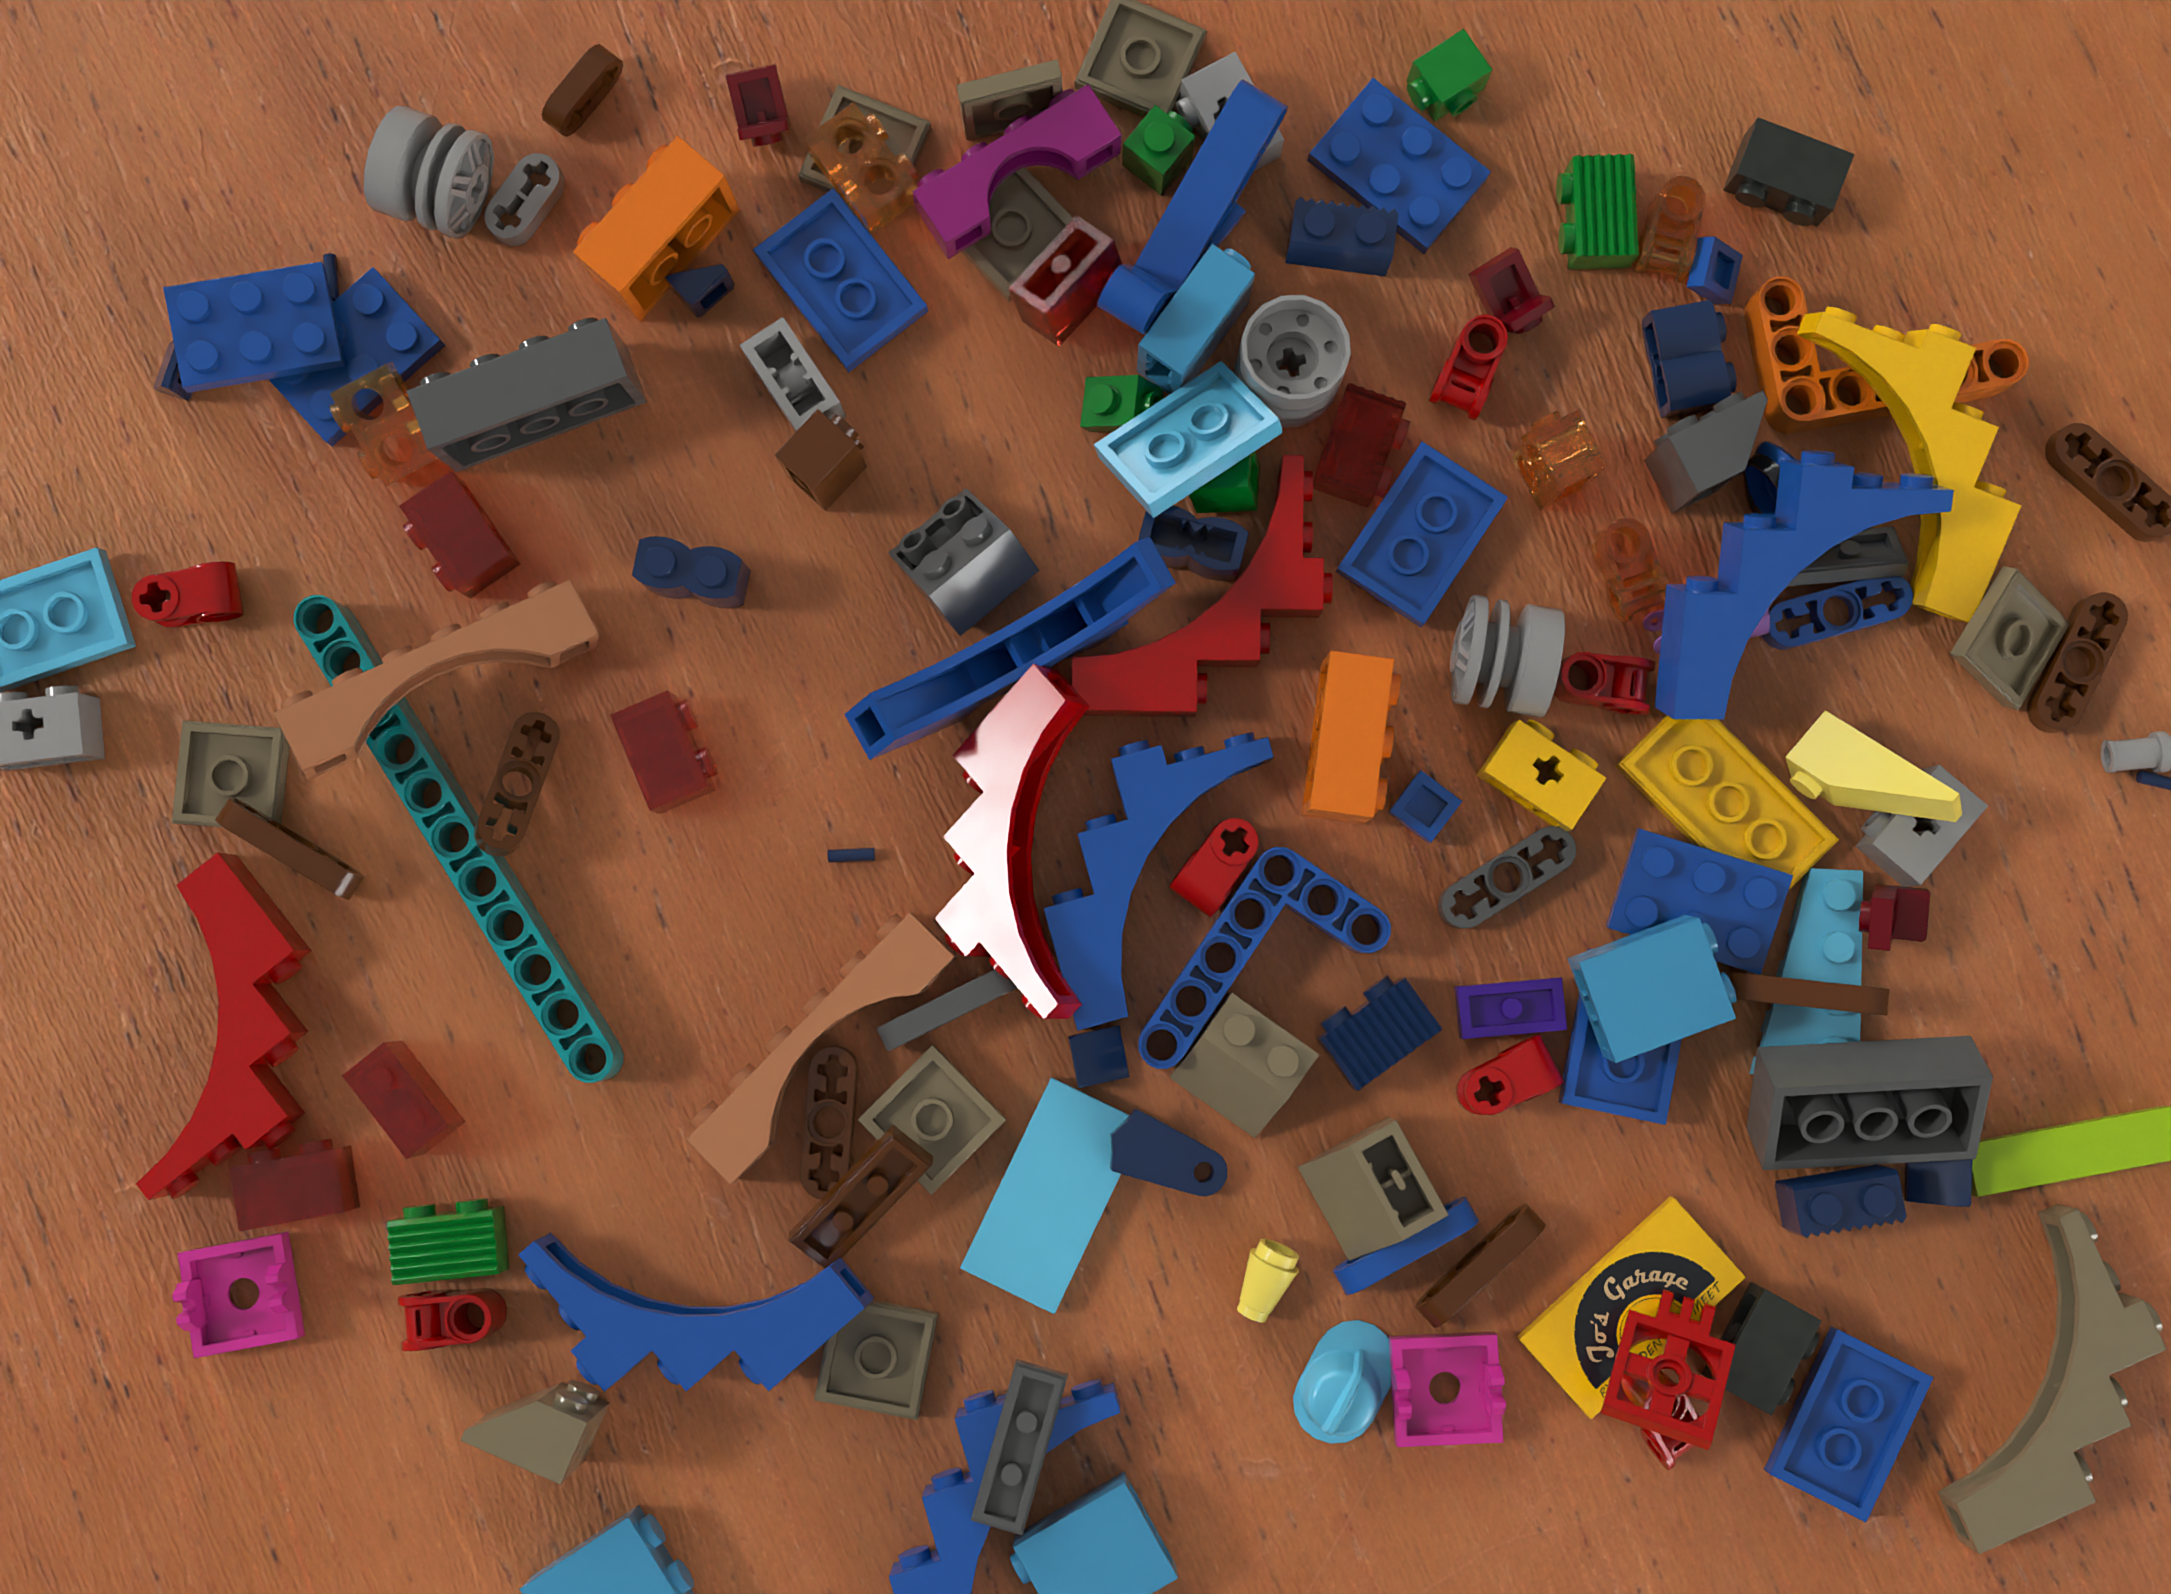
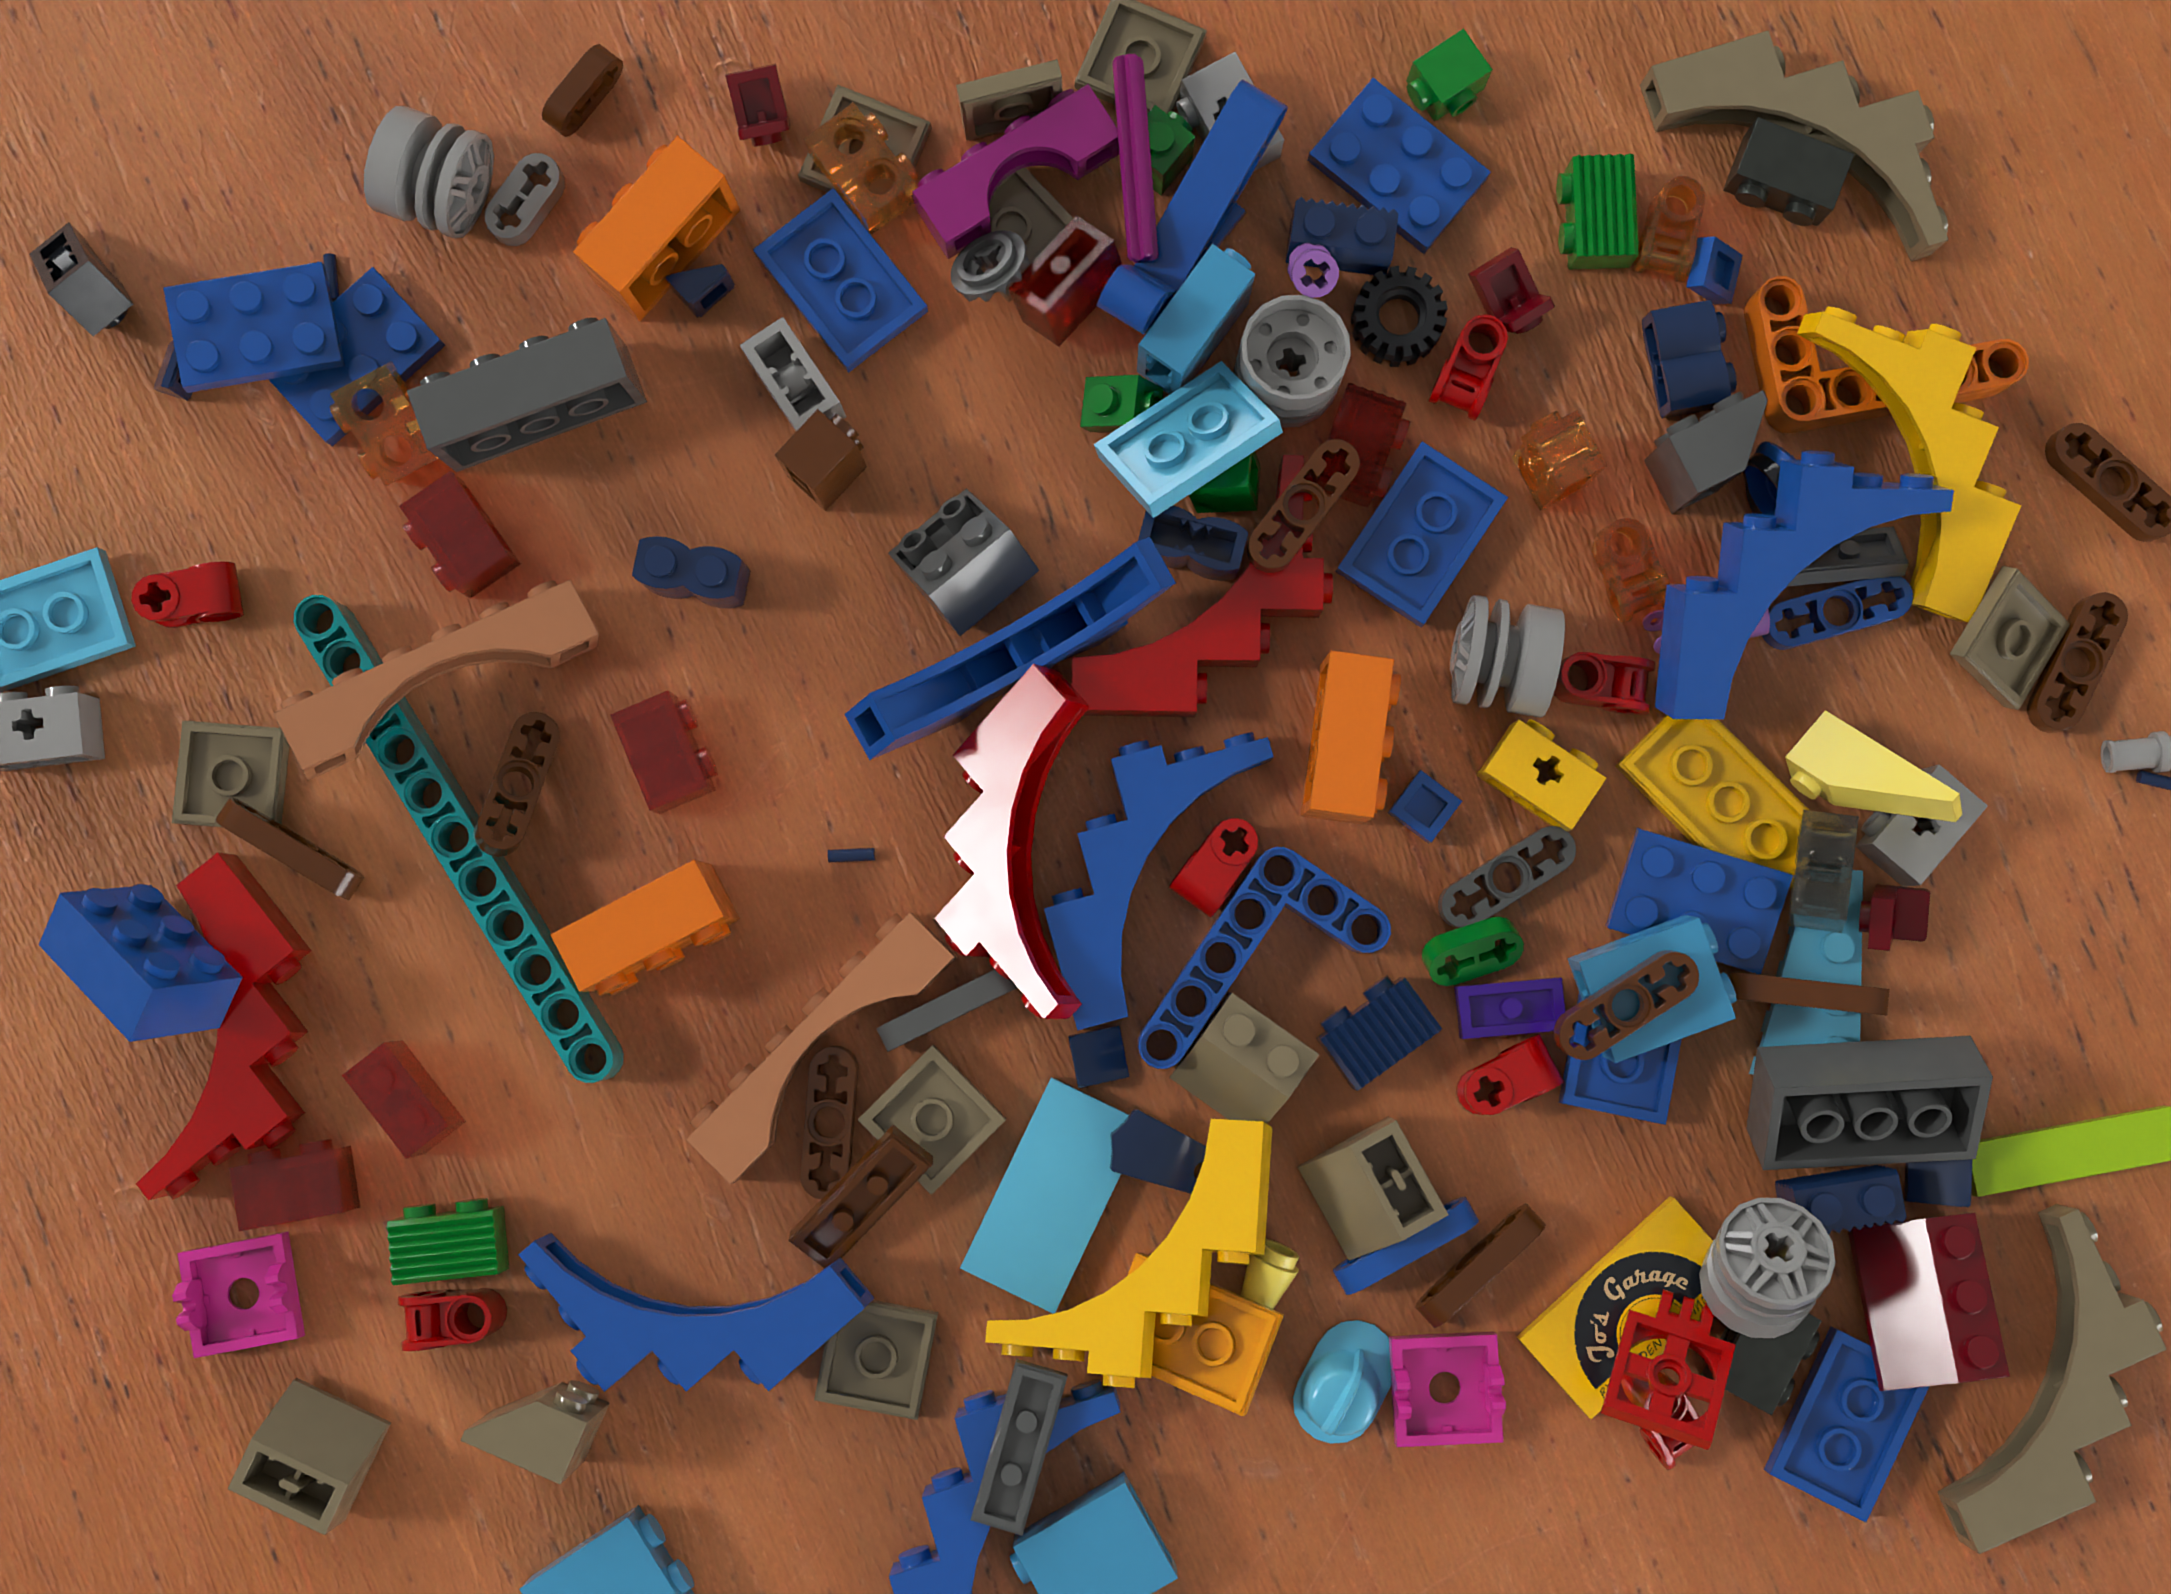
(80, 281): none -> black arch
(140, 961): none -> blue brick
(310, 1457): none -> dark tan slope
(646, 929): none -> orange brick
(997, 250): none -> dark grey gear
(1119, 1326): none -> yellow arch
(1135, 158): none -> magenta axle
(1218, 1354): none -> light orange tile
(1307, 285): none -> medium lavender bush
(1315, 467): none -> reddish brown beam
(1411, 289): none -> black tyre
(1472, 951): none -> green beam
(1652, 971): none -> reddish brown beam
(1748, 82): none -> dark tan arch
(1761, 1293): none -> light grey wheel
(1823, 871): none -> clear smoke brick
(1928, 1302): none -> dark red slope

